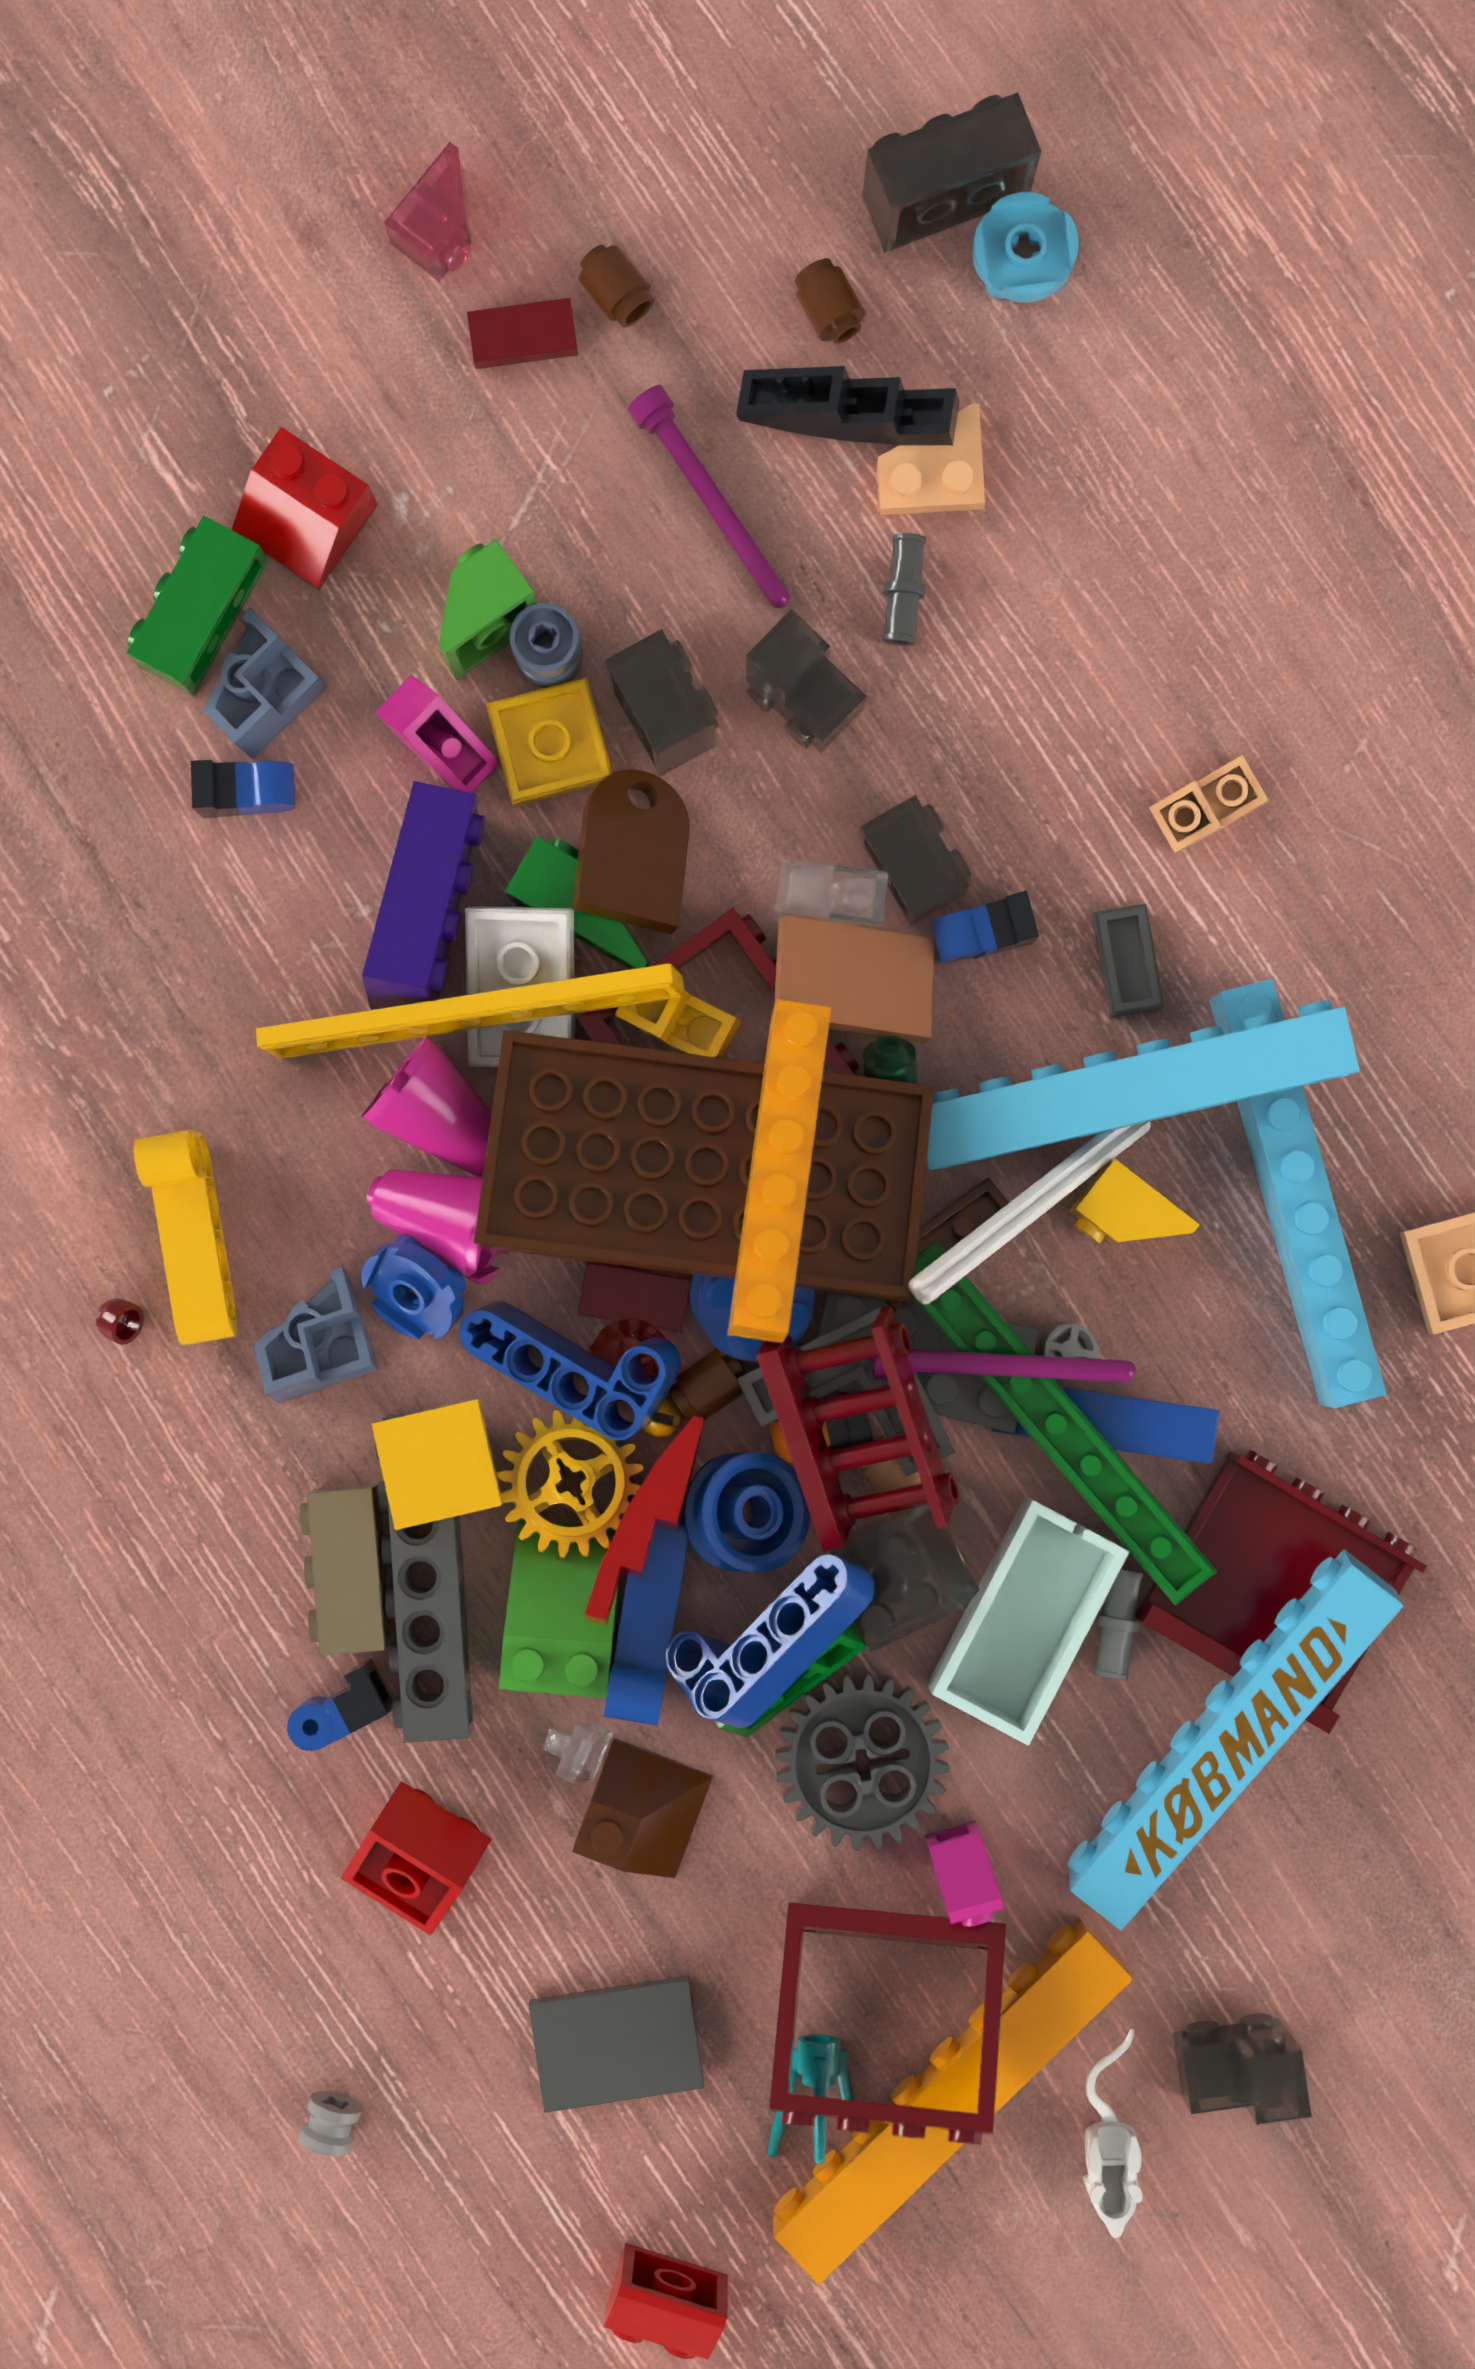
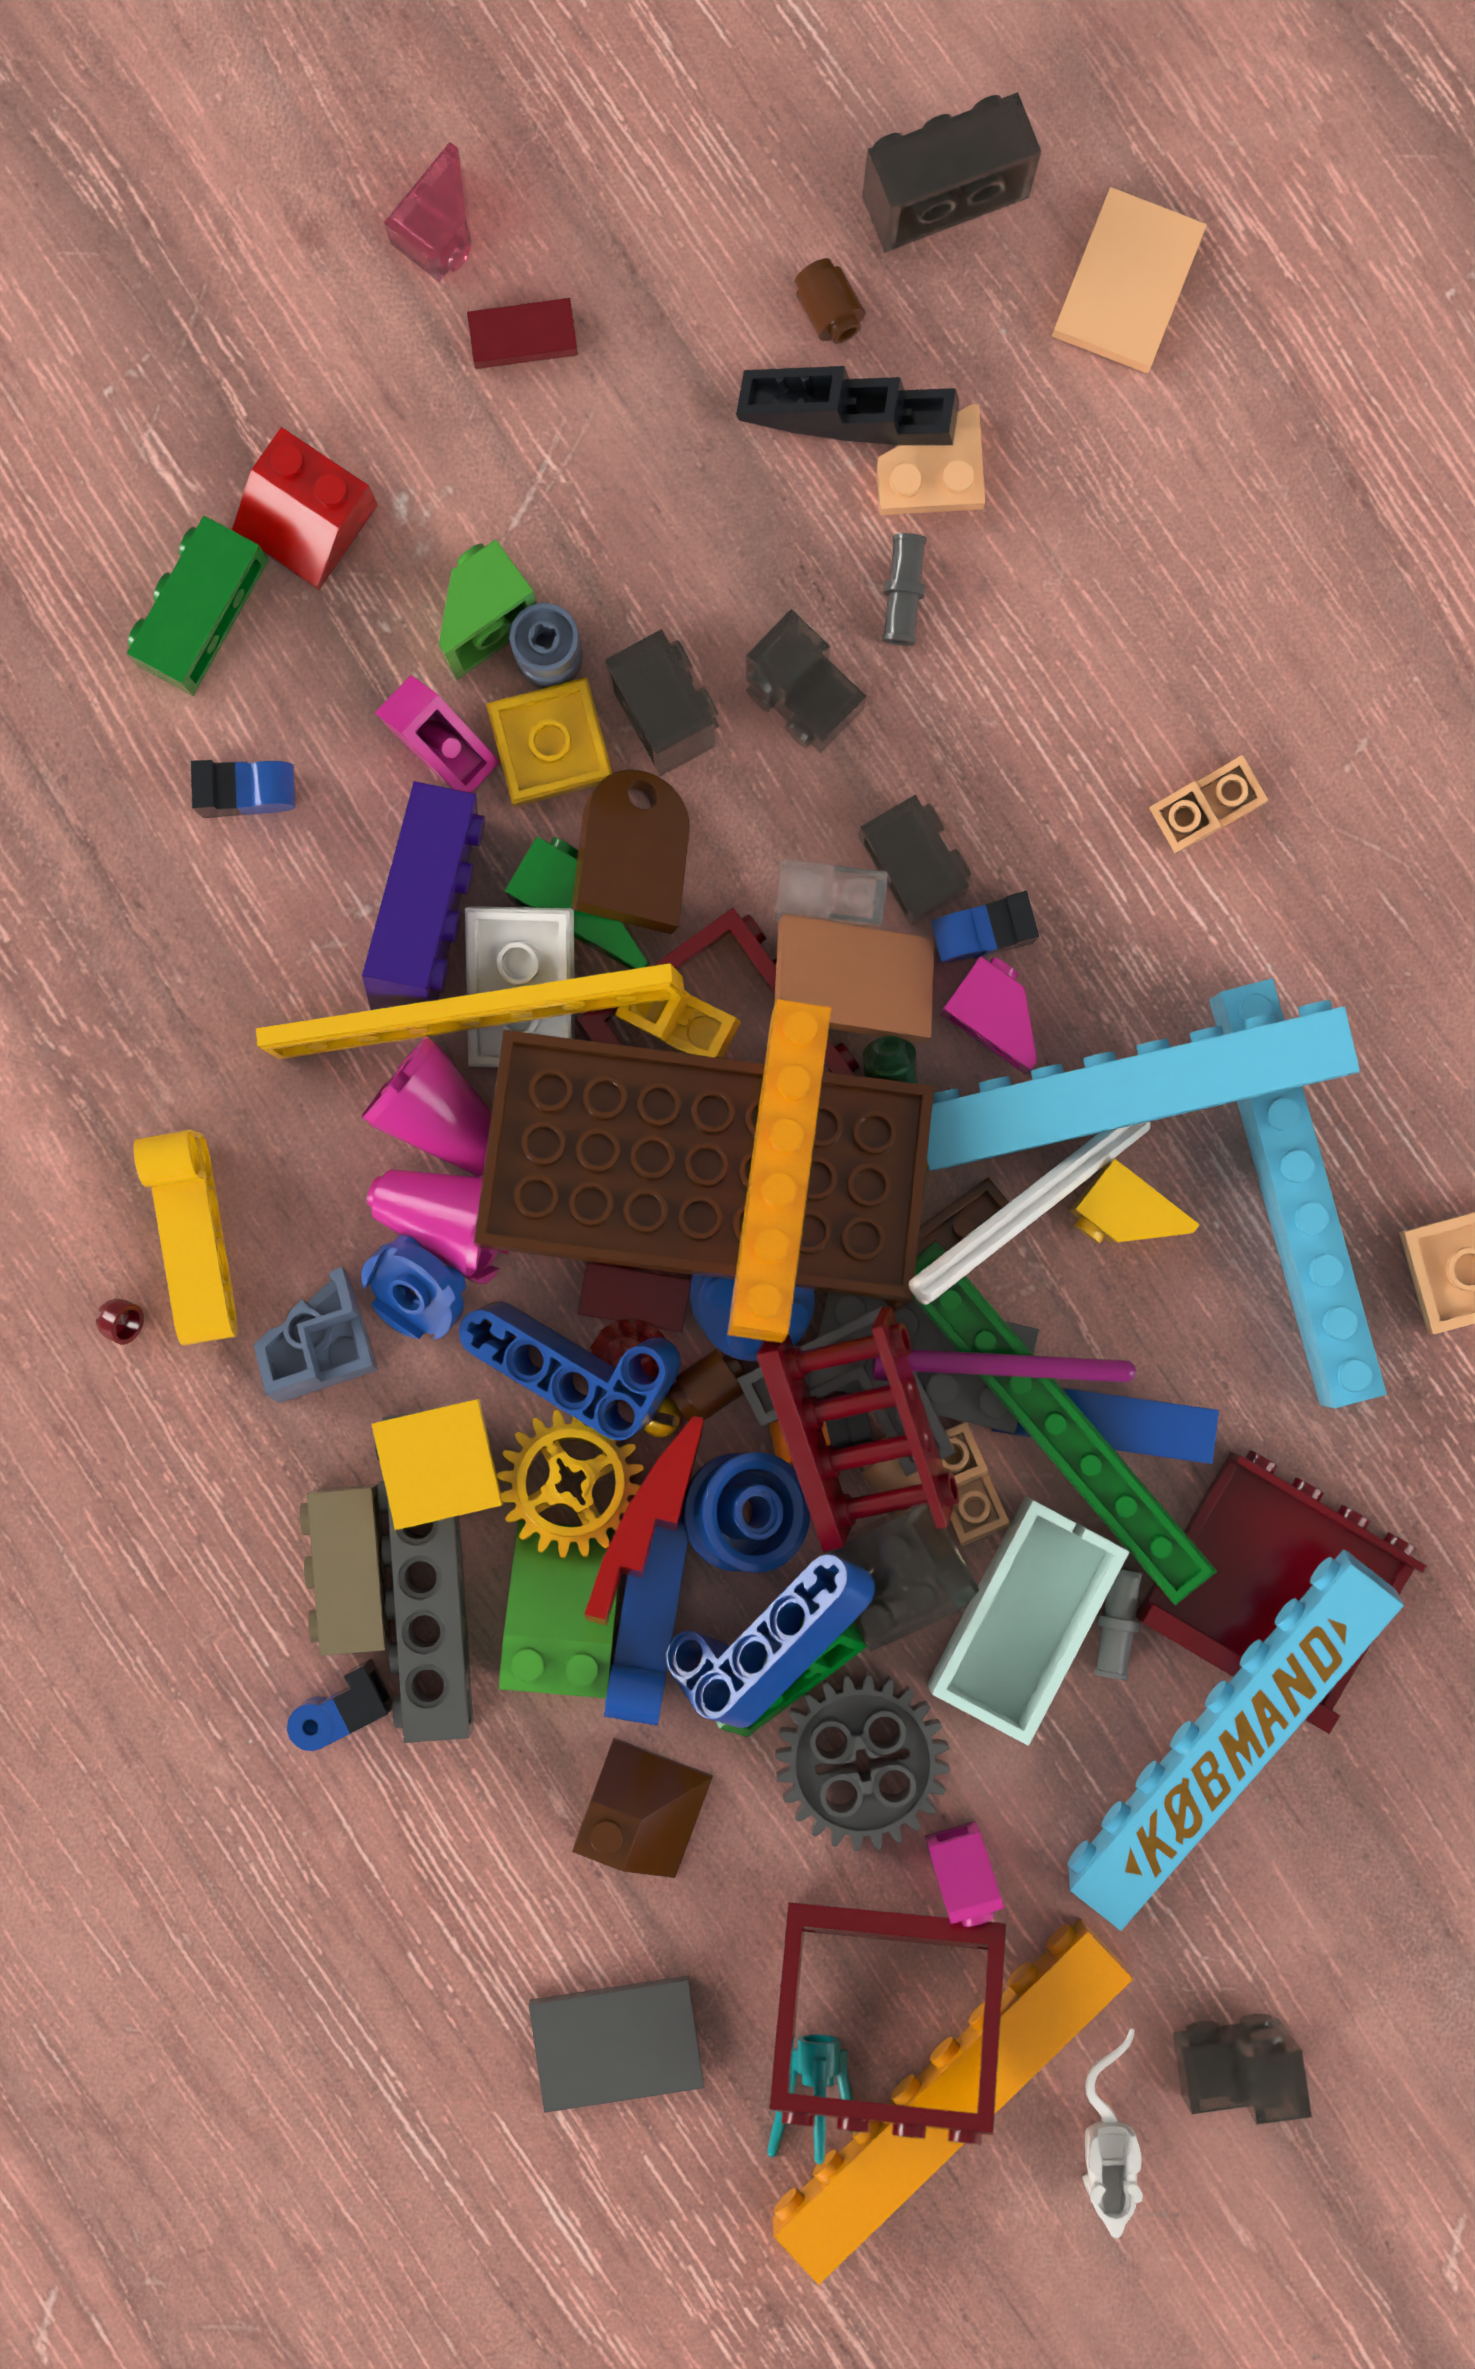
(260, 688): sand blue slope -> none
(330, 2123): light grey wheel -> none
(416, 1858): red slope -> none
(580, 1750): clear tile -> none
(615, 285): reddish brown brick -> none
(654, 413): magenta piece -> none
(667, 2303): red slope -> none
(979, 1506): none -> light nougat slope
(995, 1012): none -> dark pink slope
(1044, 225): medium azure plate -> none
(1079, 1344): light grey wheel -> none
(1127, 960): dark grey tile -> none
(1129, 280): none -> light nougat tile

